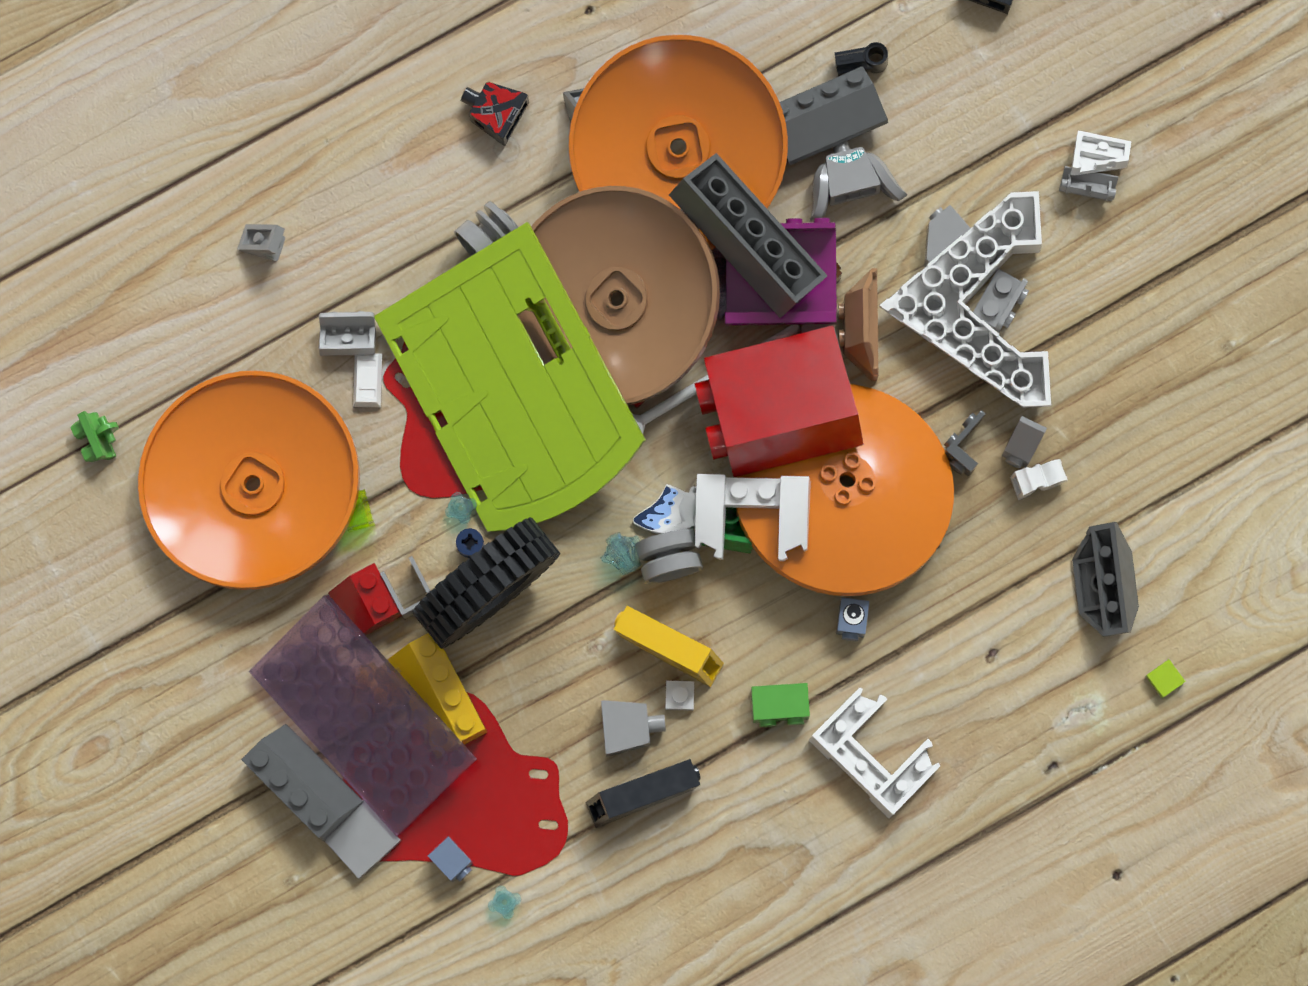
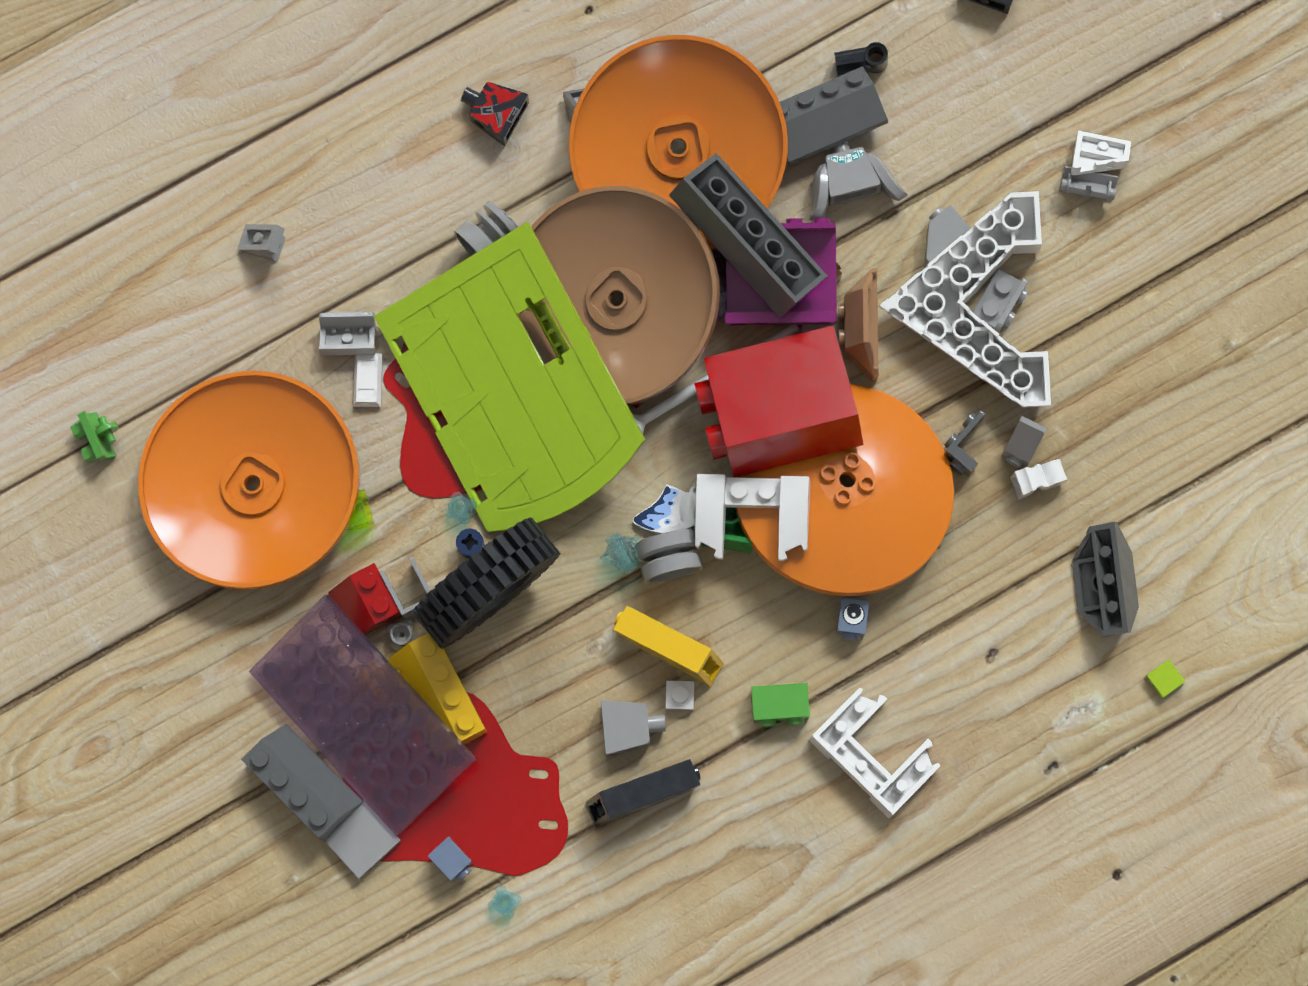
(394, 631): none -> light grey plate

